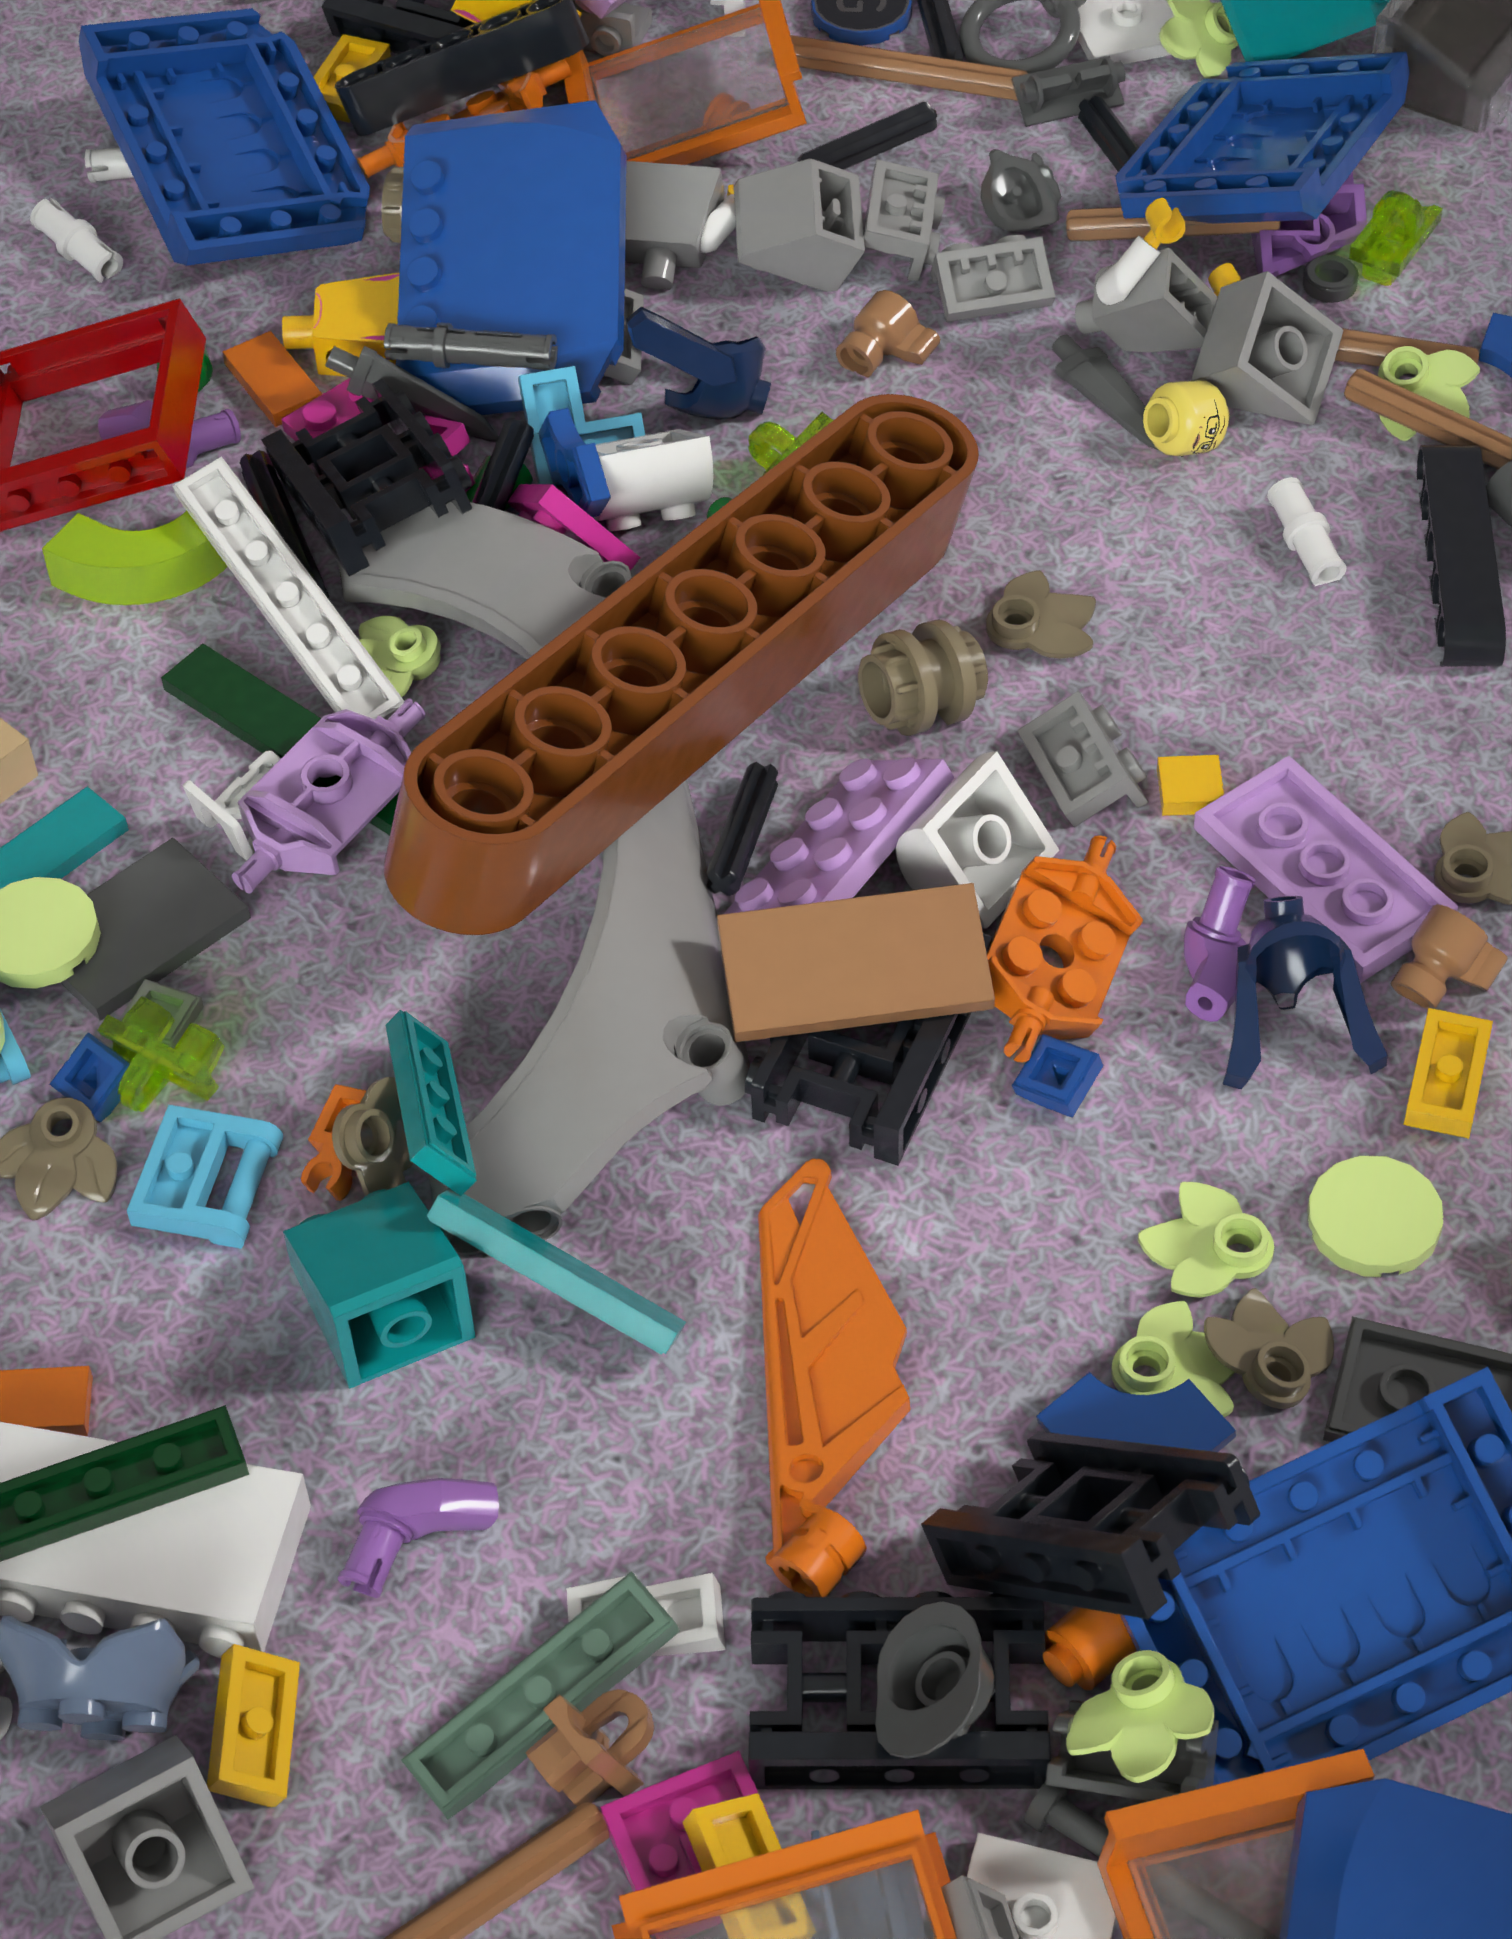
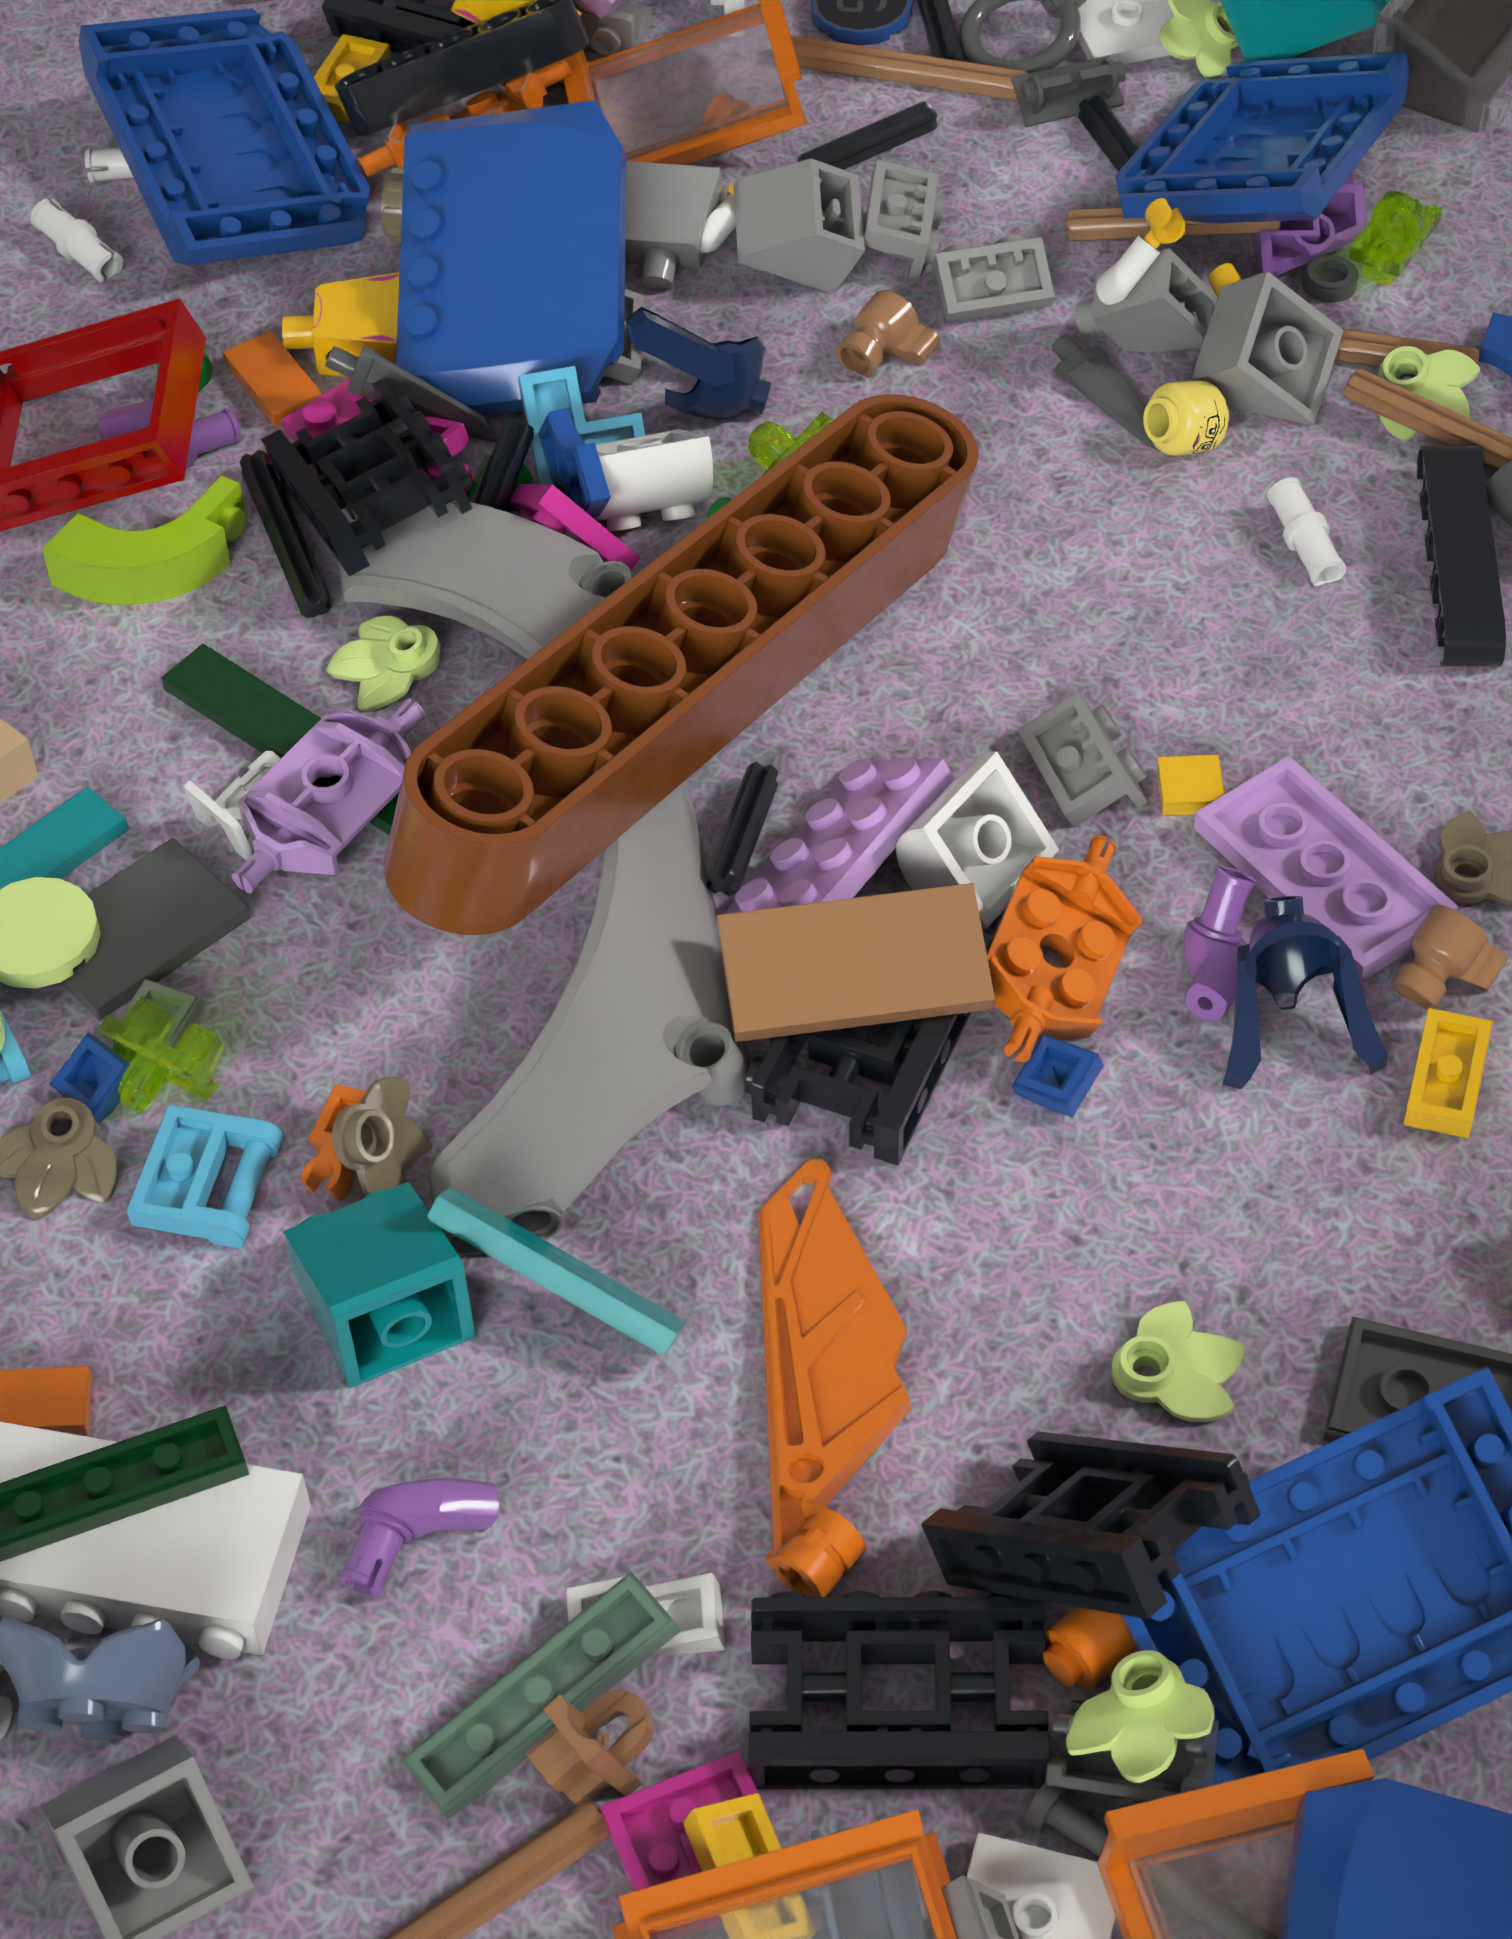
(253, 1726): yellow plate -> none
(286, 592): white tile -> none
(430, 1103): teal tile -> none
(461, 346): dark grey pin -> none
(922, 675): dark tan piece -> none
(931, 1680): dark grey piece -> none
(1019, 192): dark grey hat -> none
(1046, 620): dark tan plate -> none
(1169, 1418): blue tile -> none
(1200, 1242): yellowish green plate -> none
(1263, 1344): dark tan plate -> none
(1375, 1216): yellowish green tile -> none

